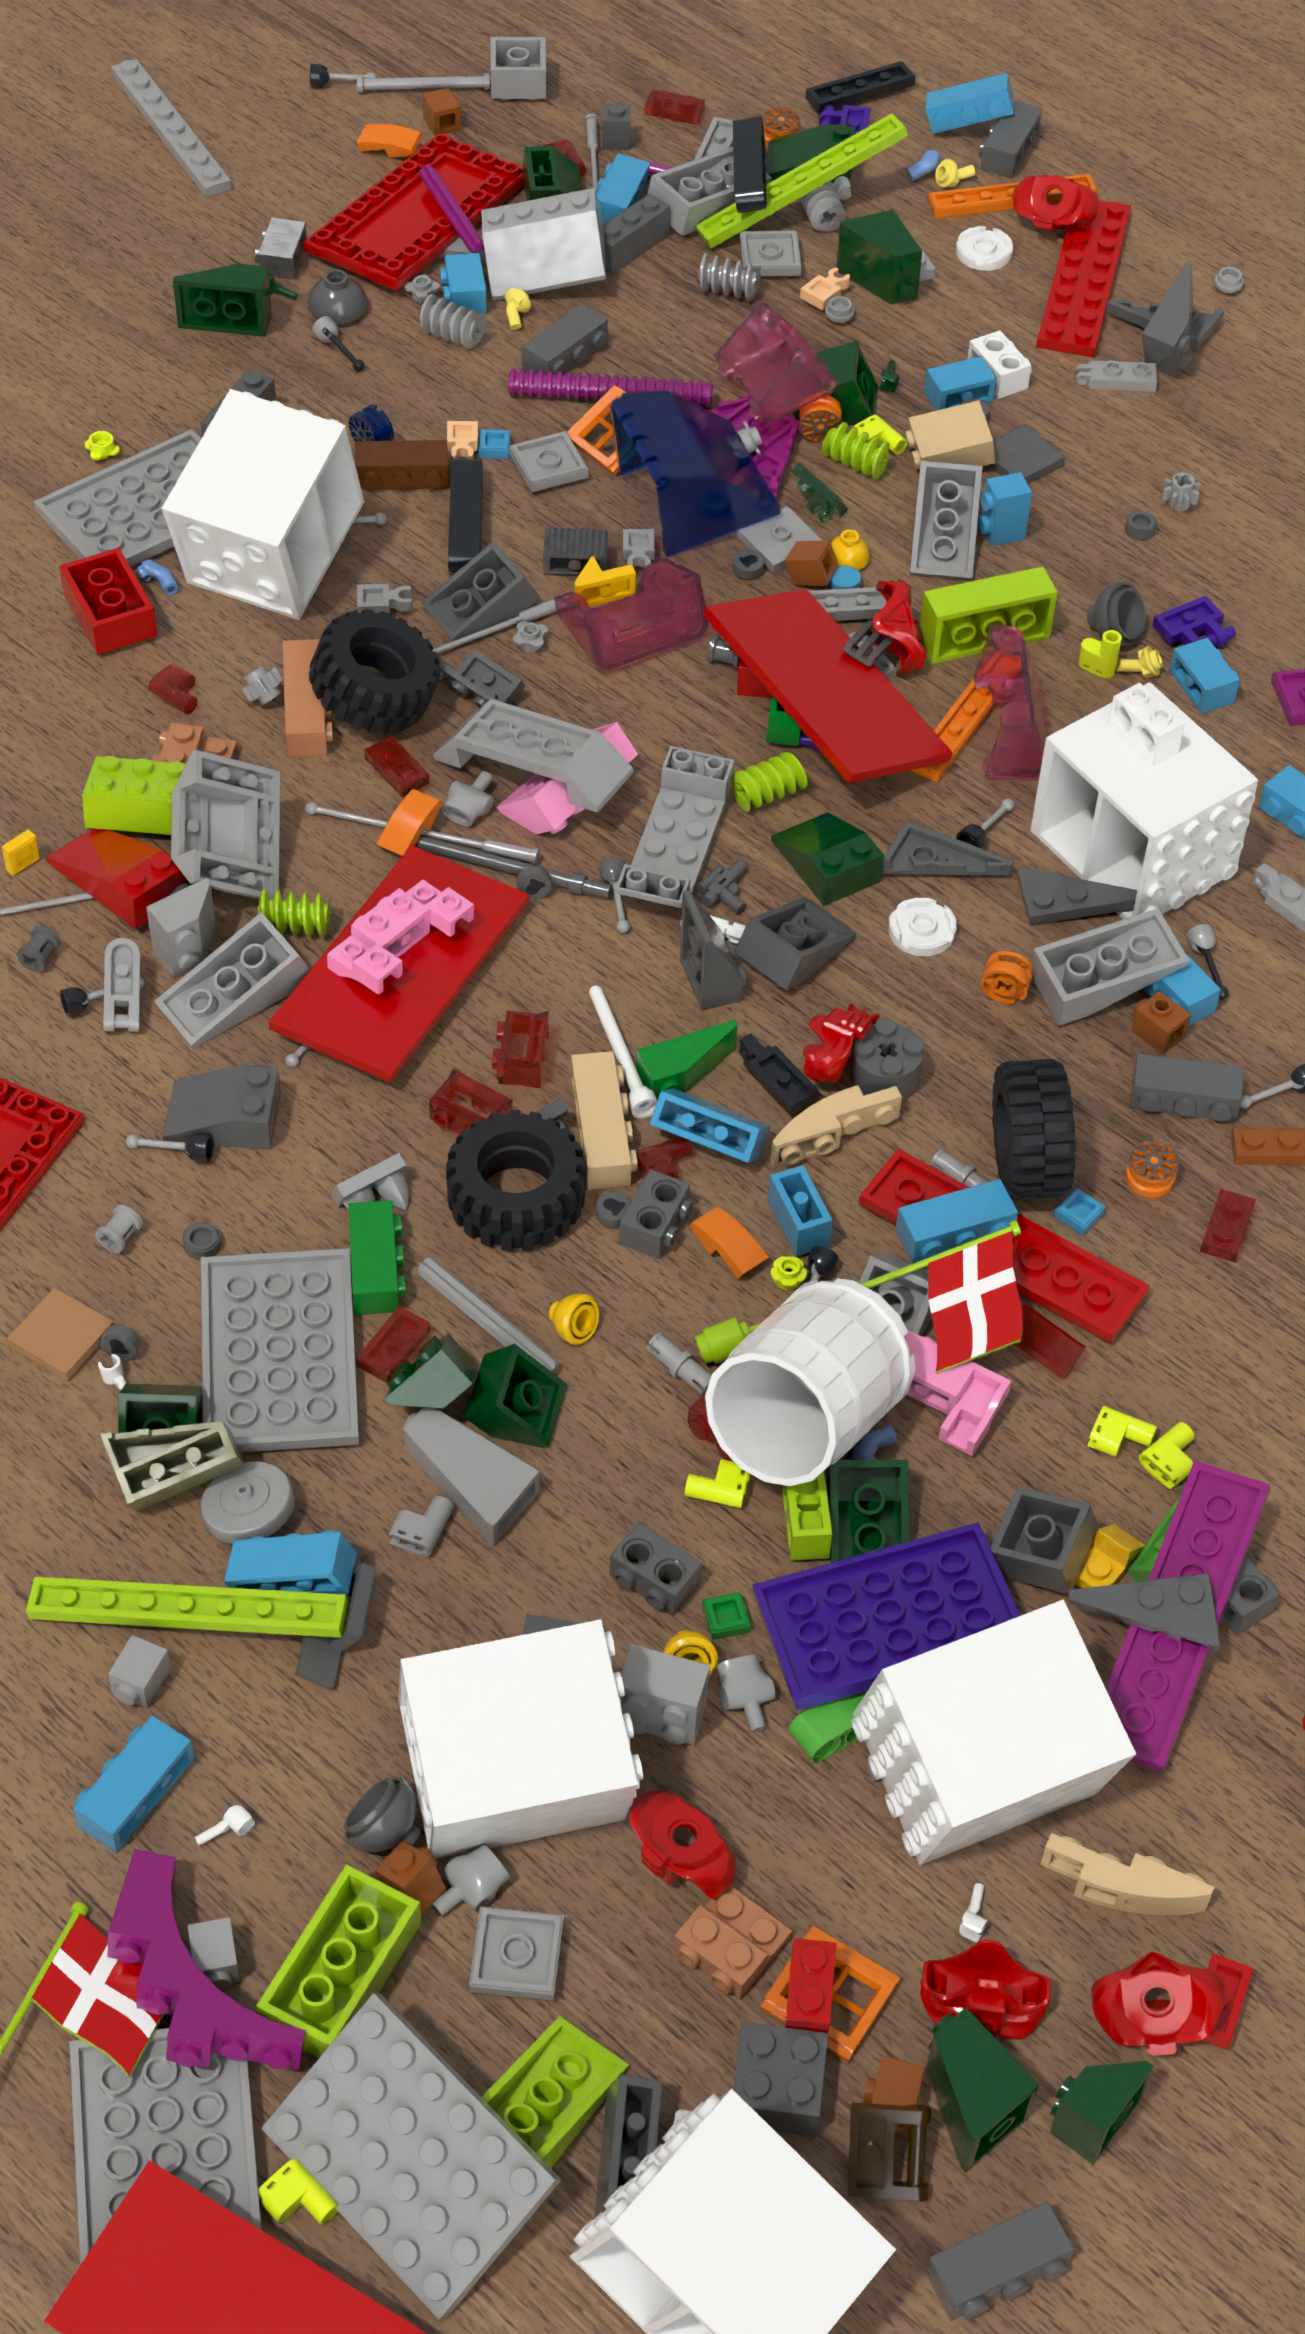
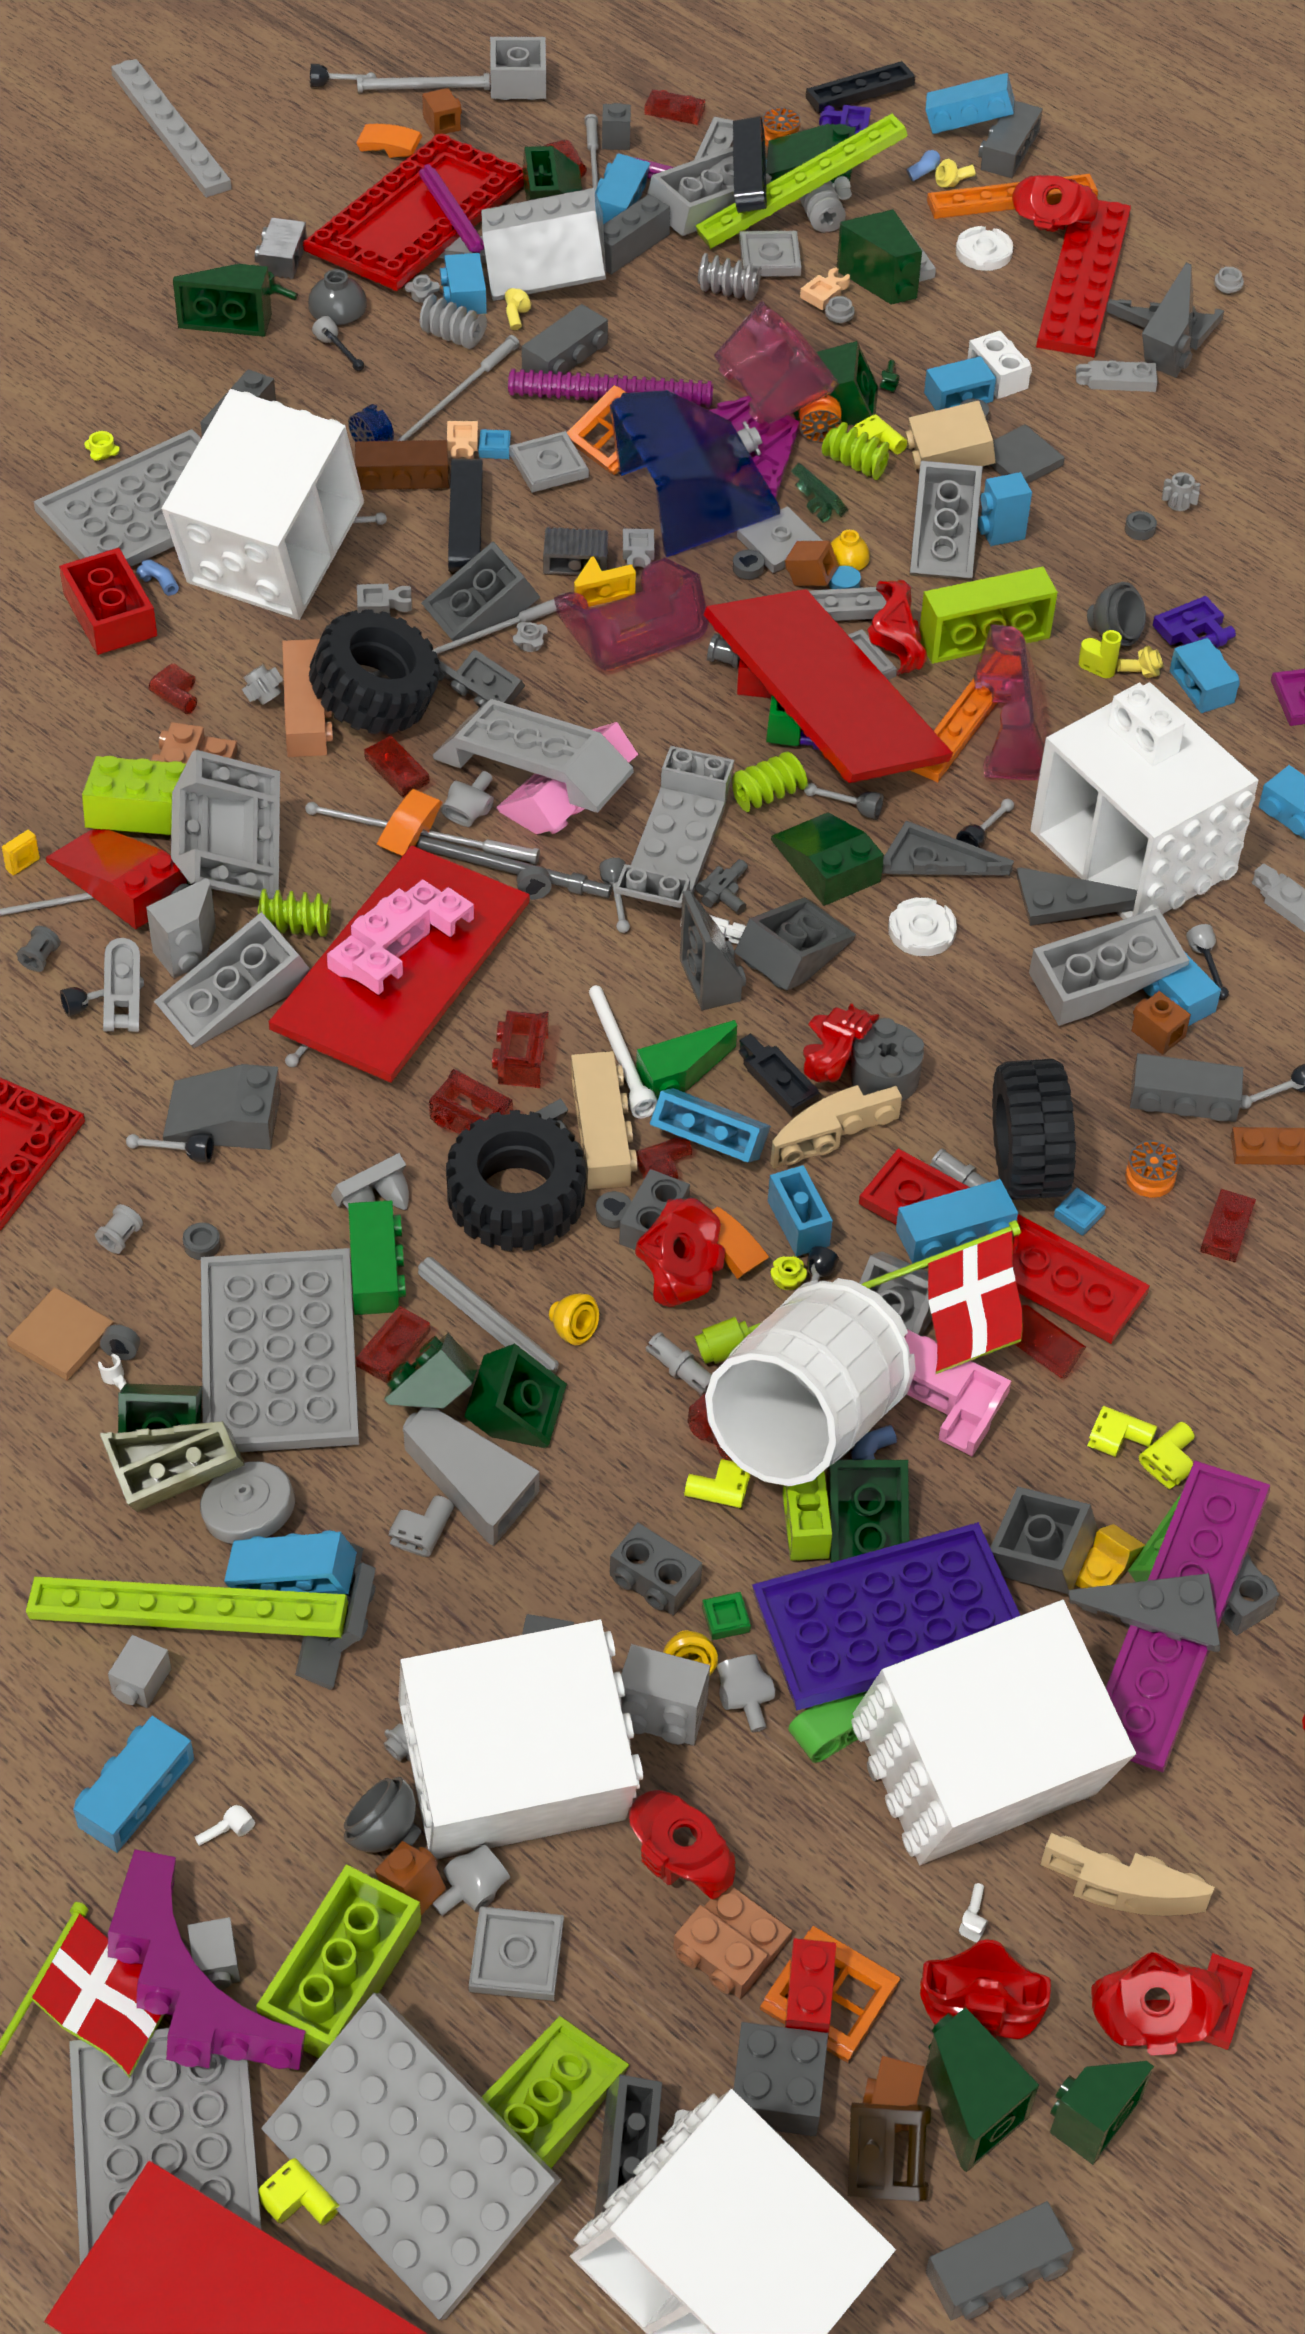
(397, 1743): none -> light grey plate
(511, 343): none -> light grey piece
(688, 1267): none -> red piece
(866, 629): dark grey tile -> none
(868, 804): none -> hinge
(1006, 980): orange wheel -> none

